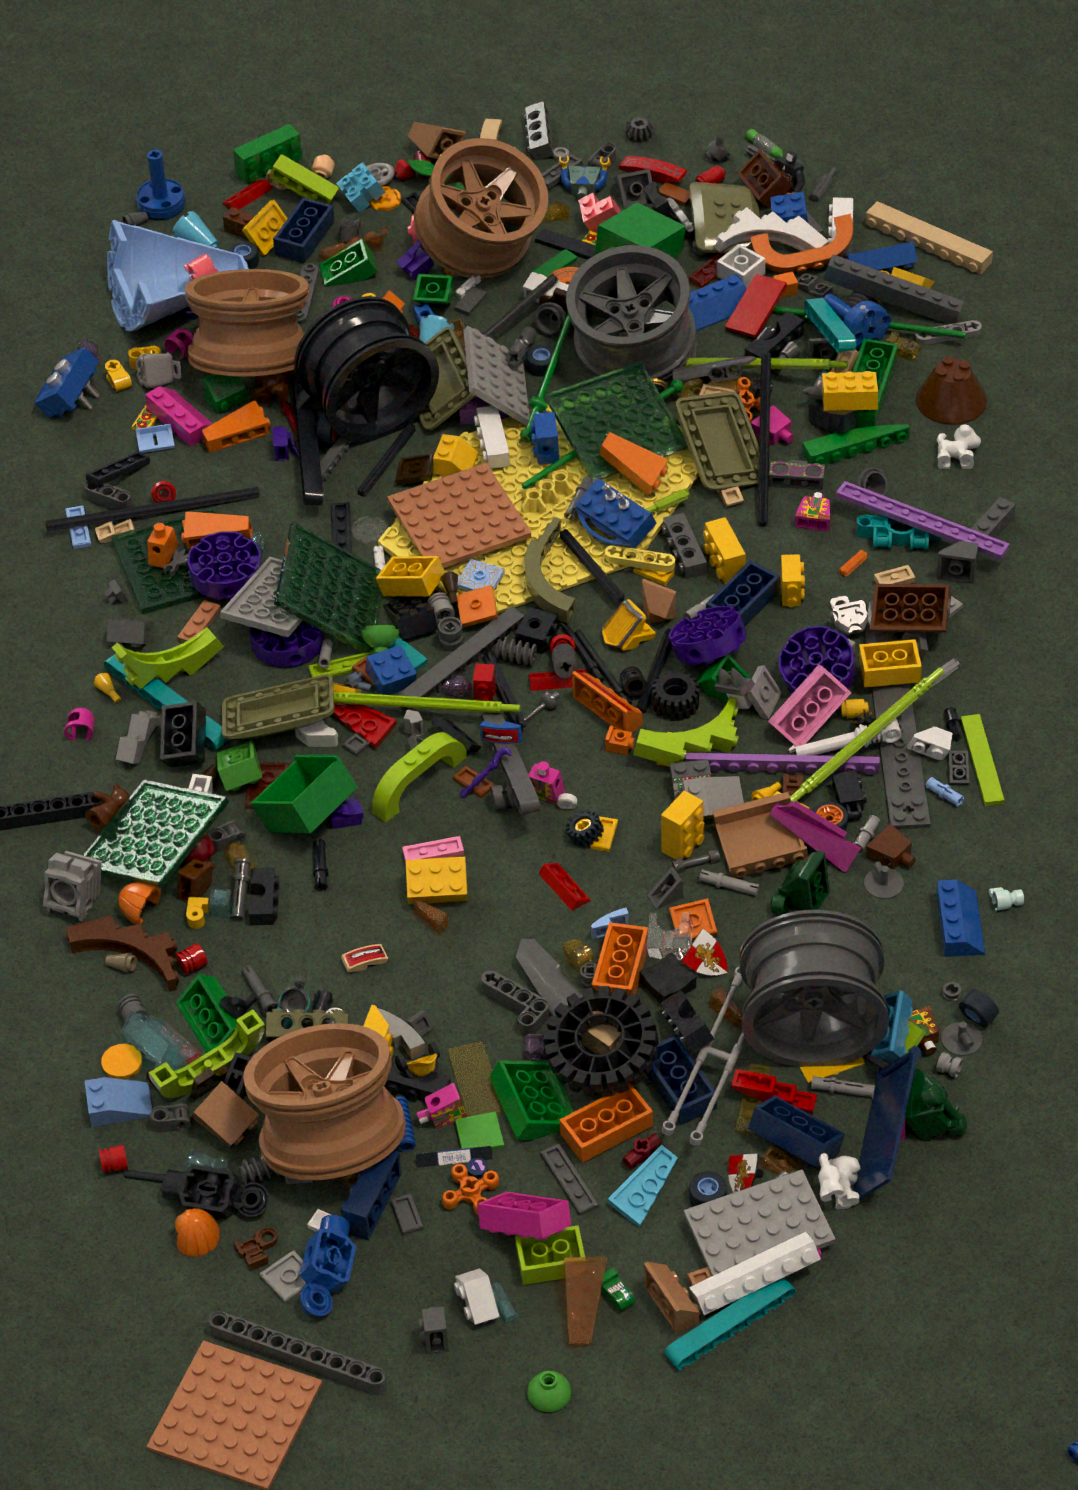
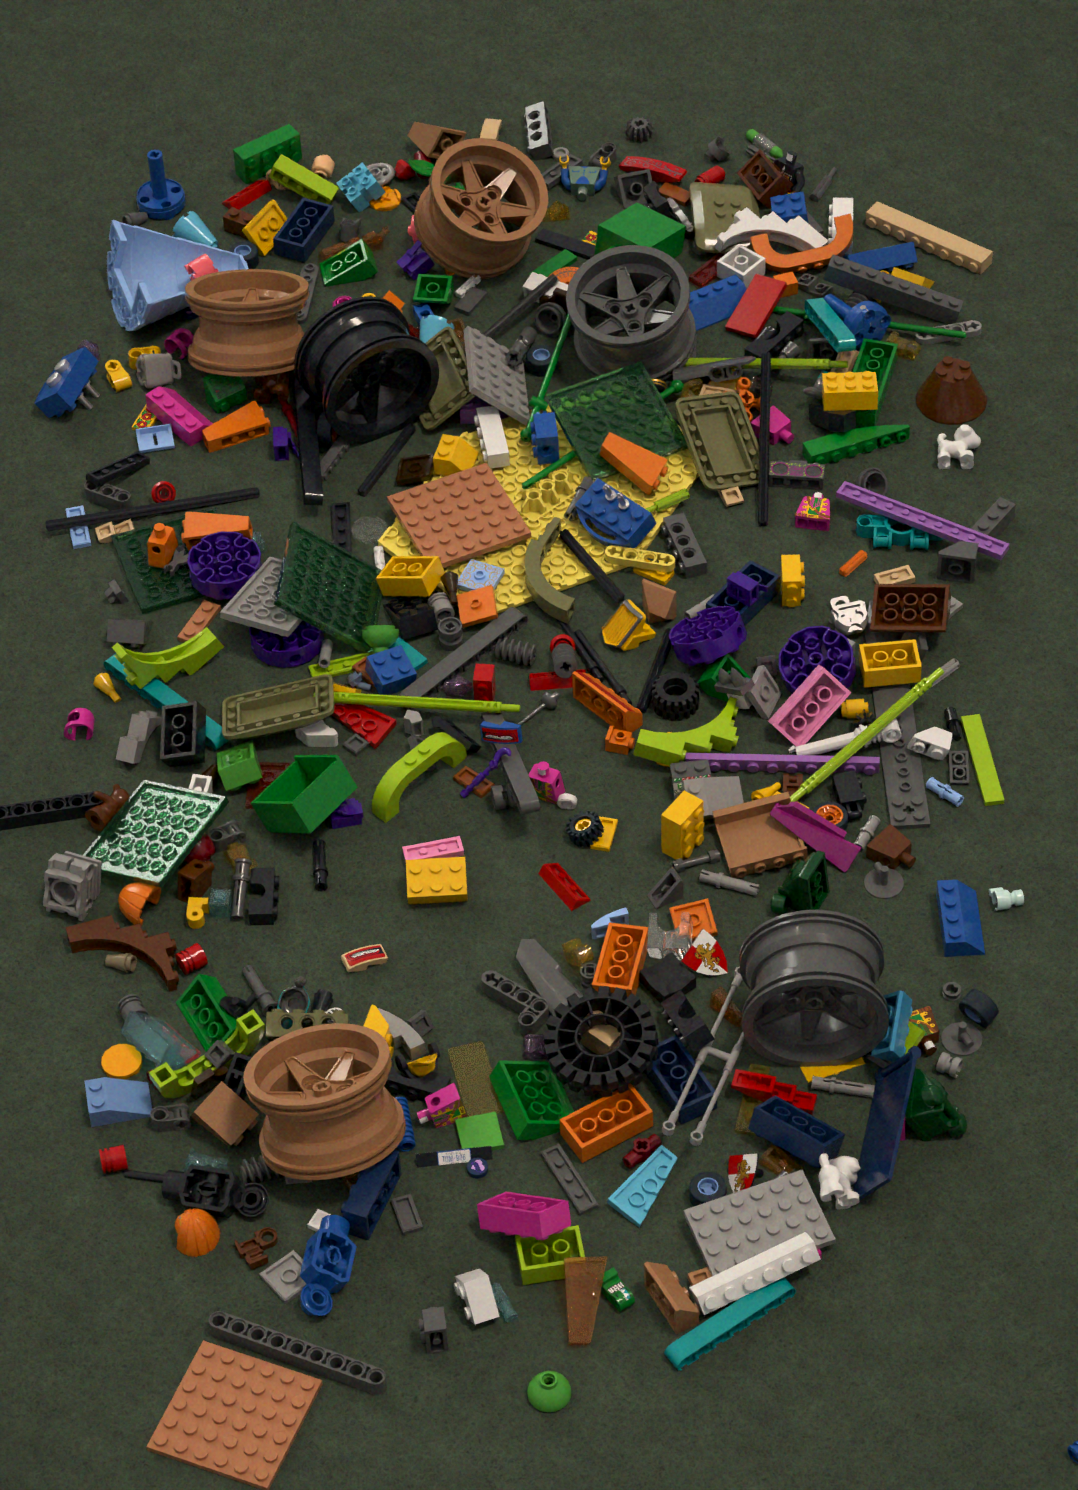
(219, 1054): none -> dark grey slope
(432, 916): clear orange slope -> none
(470, 1188): orange gear -> none
(504, 688): black axle -> none
(537, 629): black brick -> none
(596, 212): coral brick -> none
(633, 681): black piece -> none
(723, 549): yellow brick -> none
(744, 588): none -> dark purple piece
(769, 662): none -> dark grey tile

